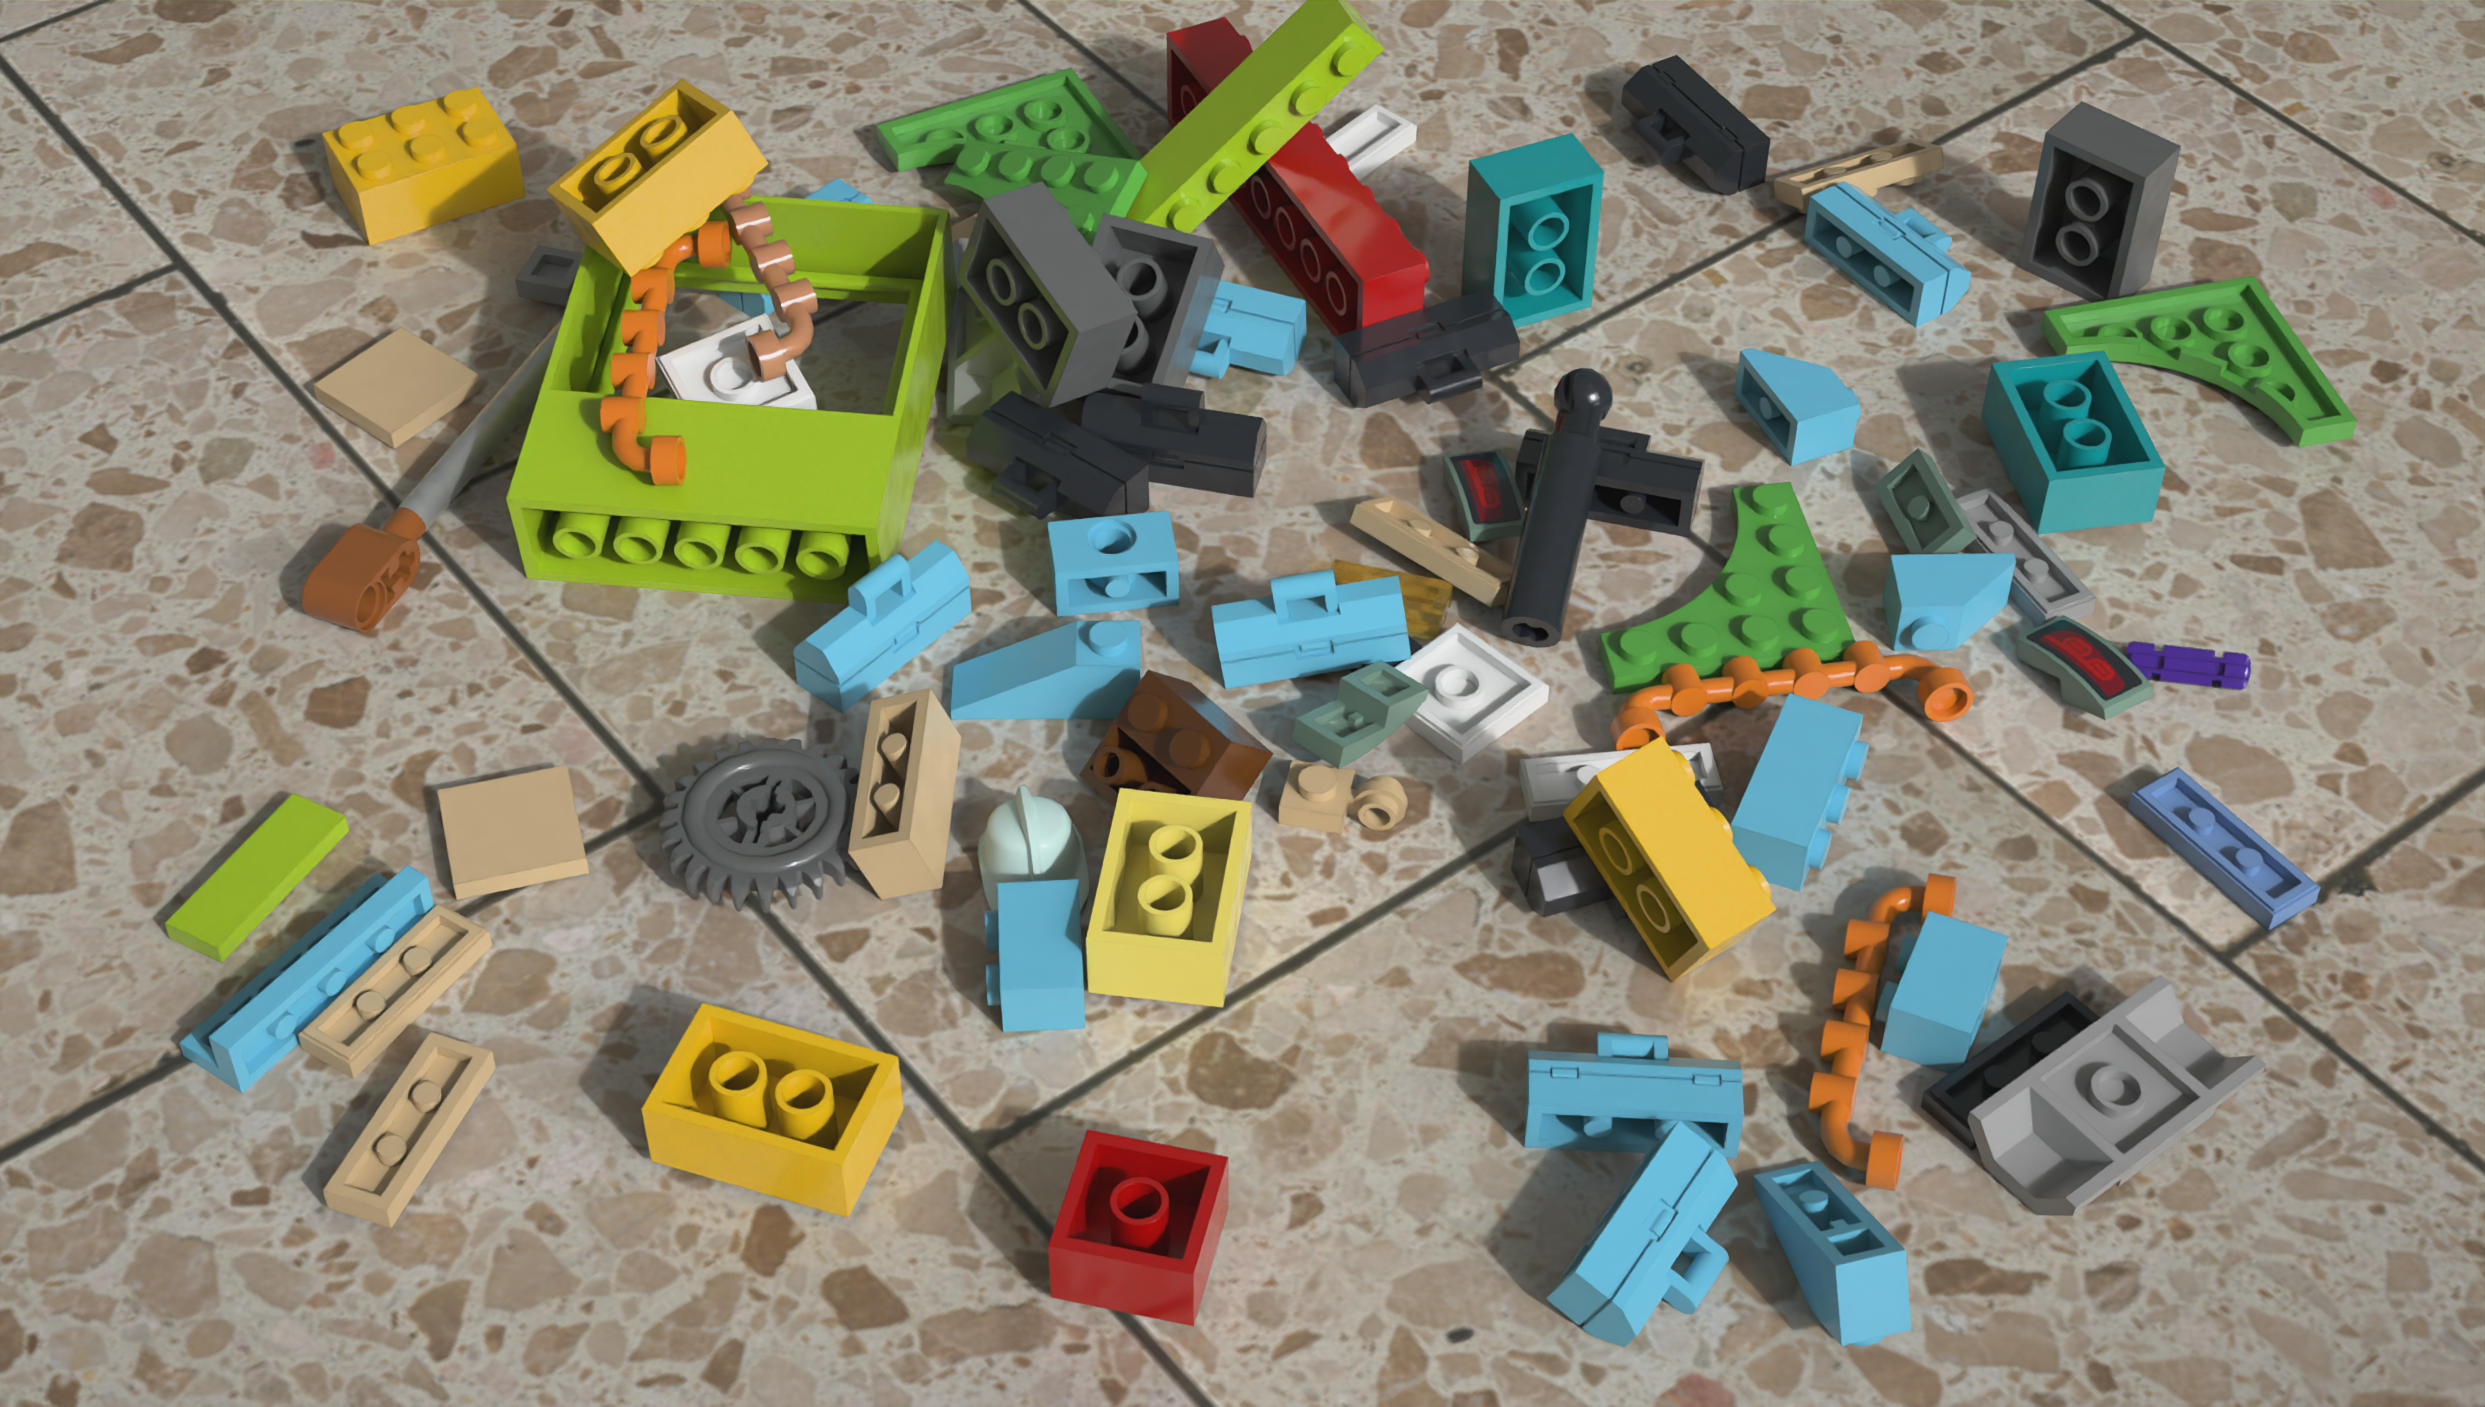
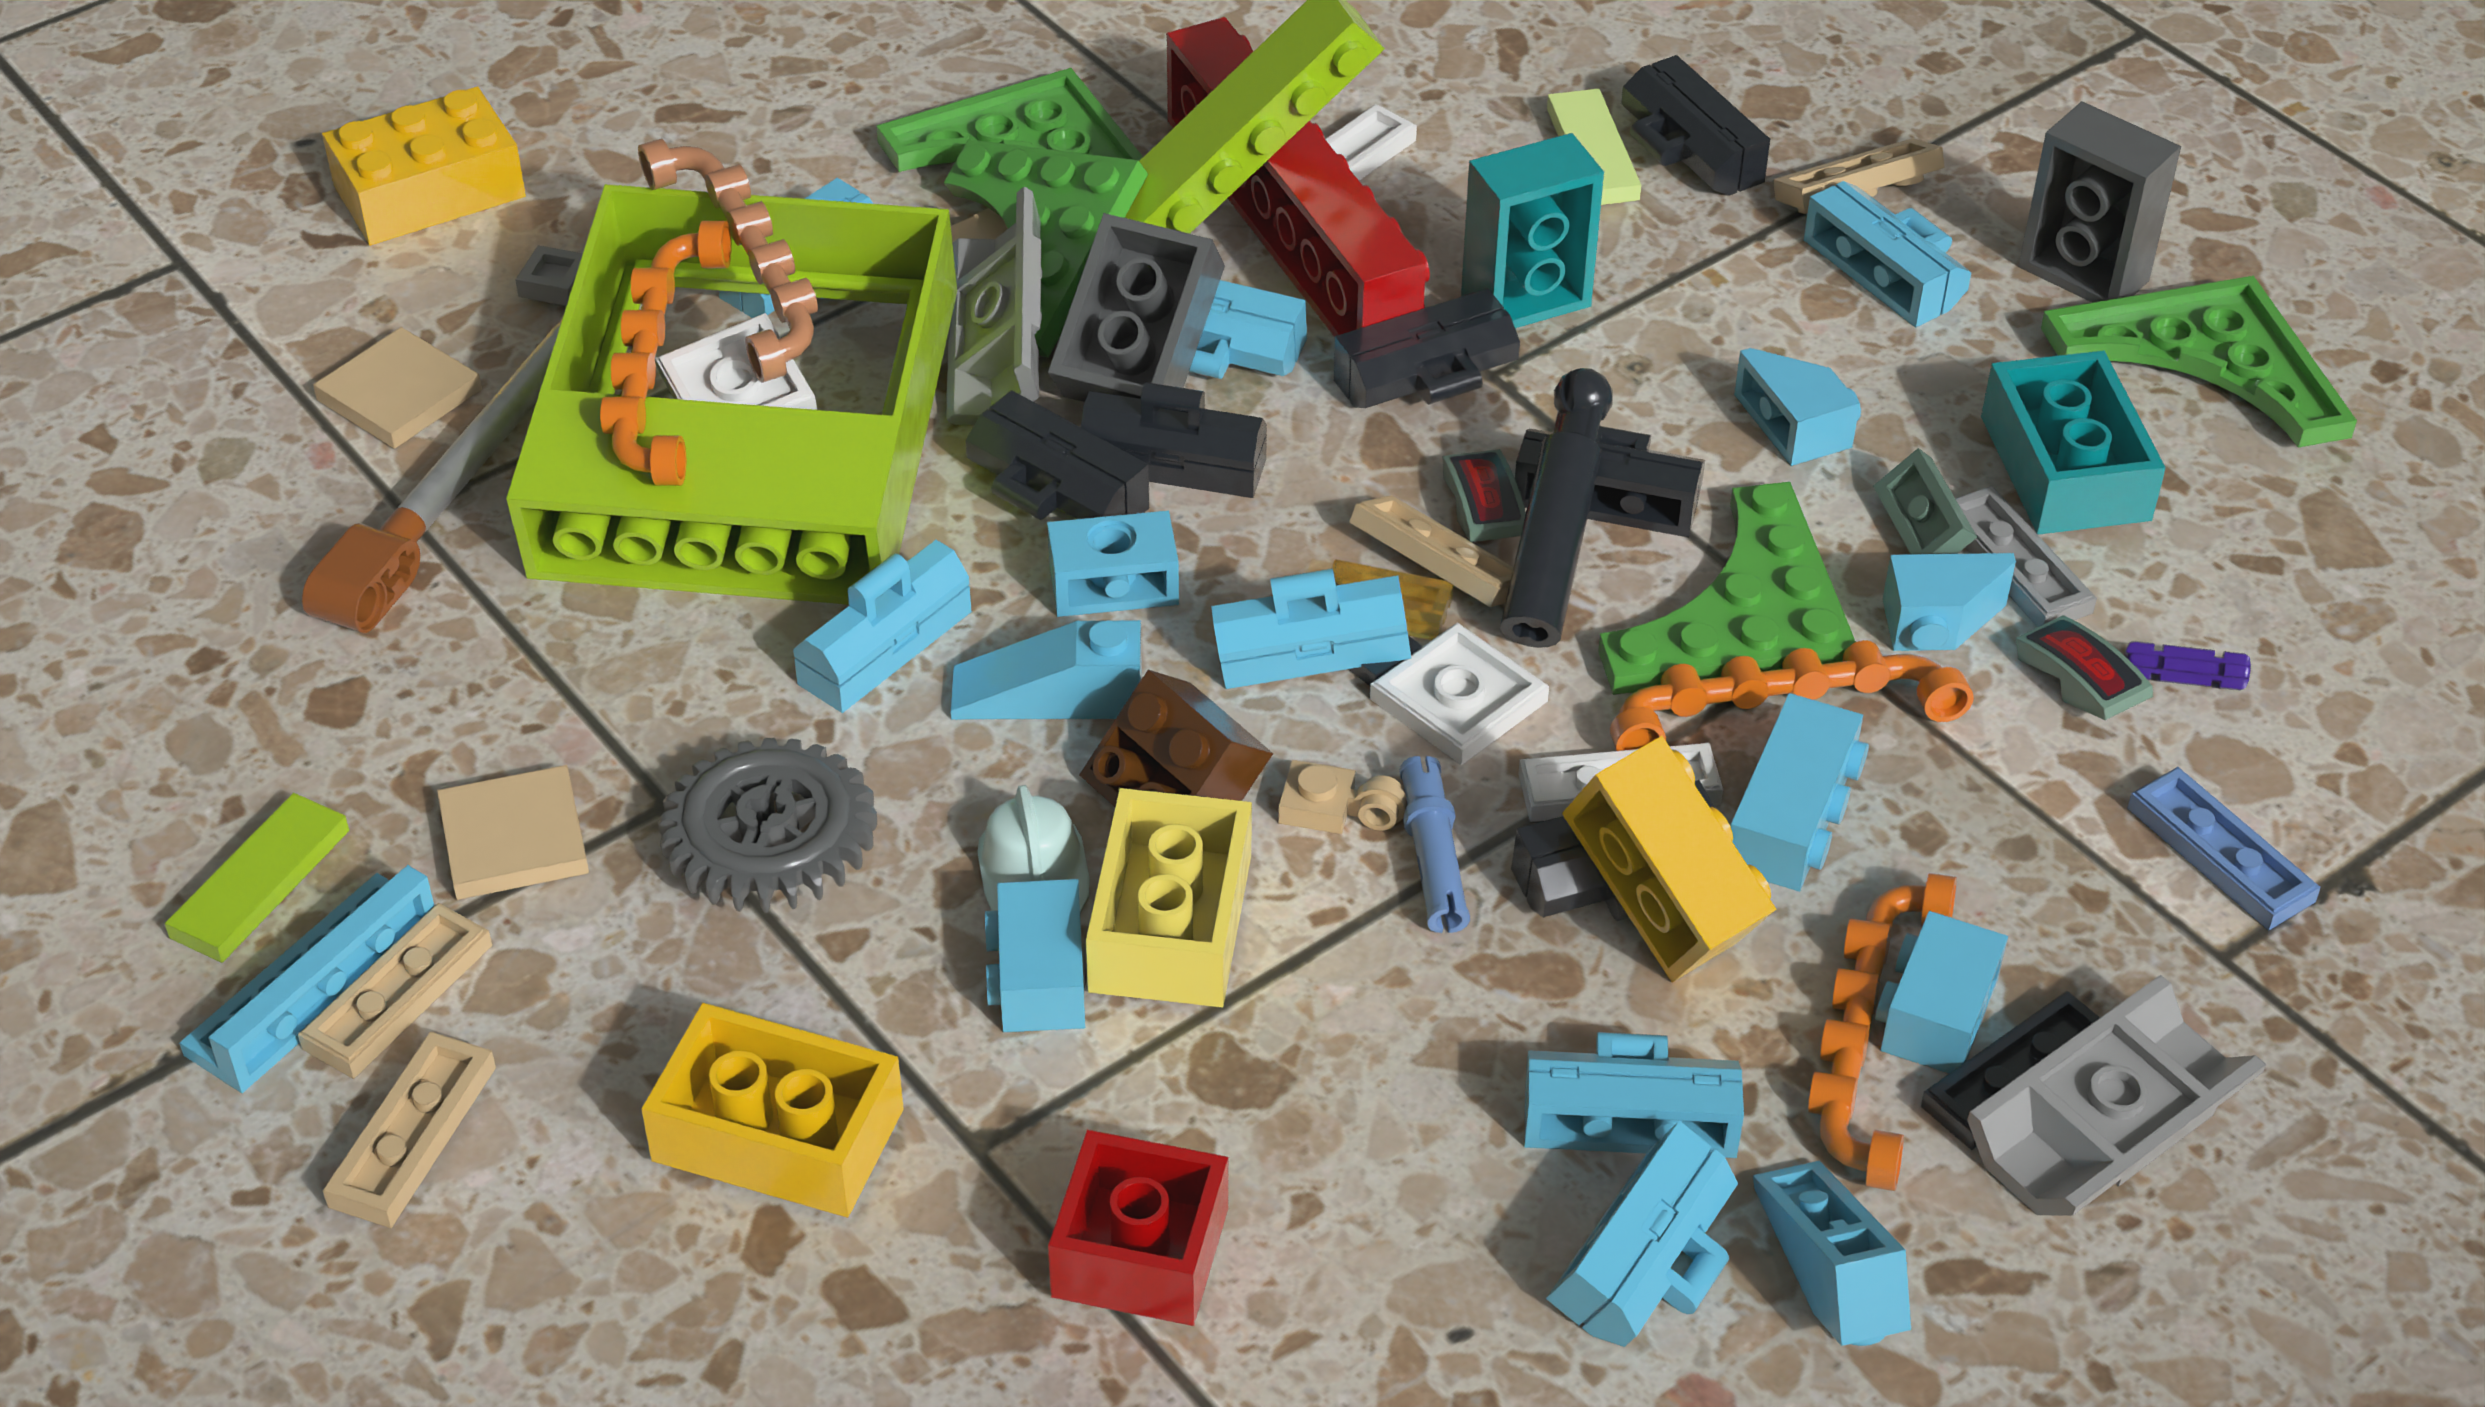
(658, 177): yellow brick -> none
(905, 794): tan brick -> none
(1046, 293): dark grey brick -> none
(1365, 713): sand green slope -> none
(1430, 823): none -> medium blue pin
(1590, 121): none -> yellowish green tile

